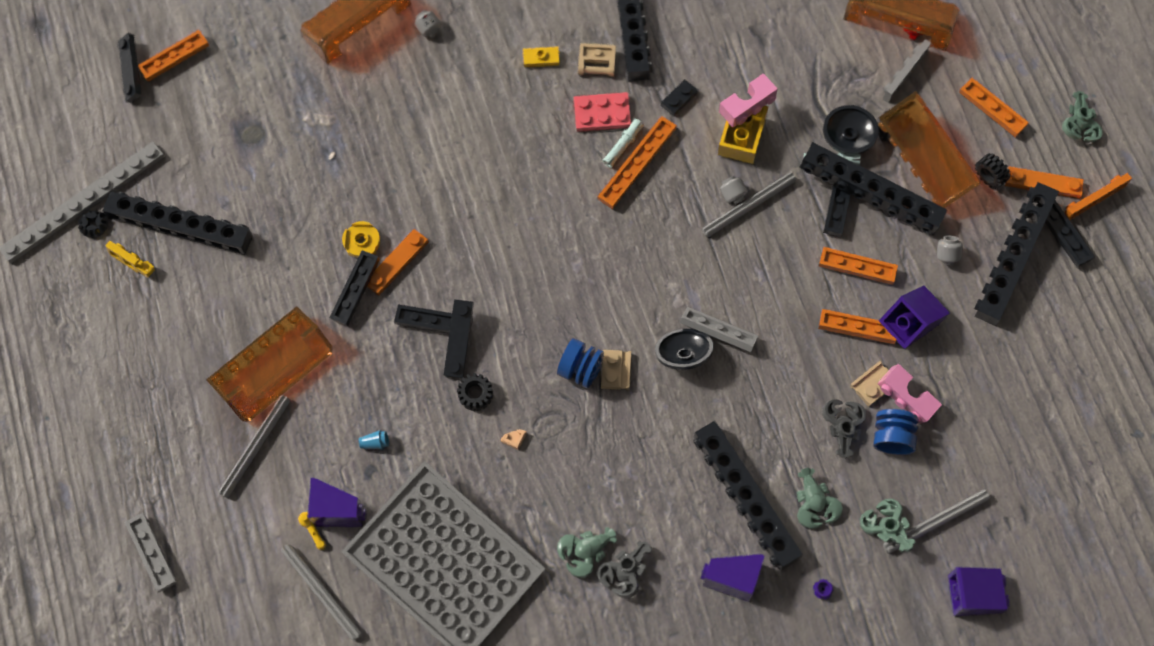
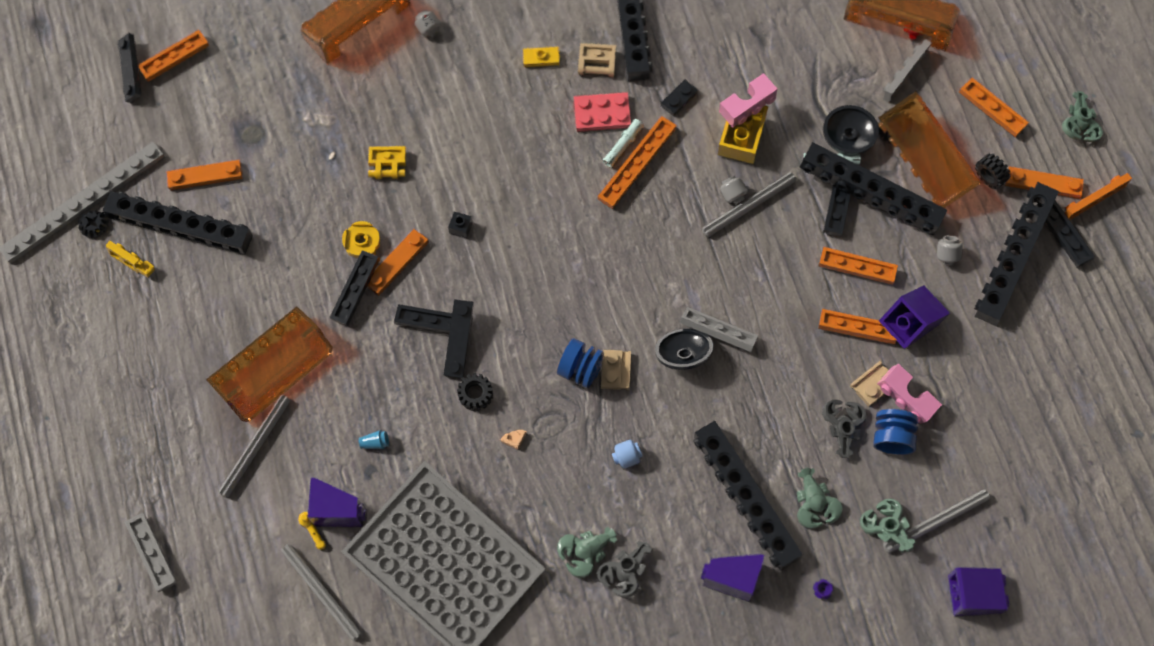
(204, 175): none -> orange plate
(387, 156): none -> yellow plate
(462, 229): none -> black plate
(627, 454): none -> light blue head

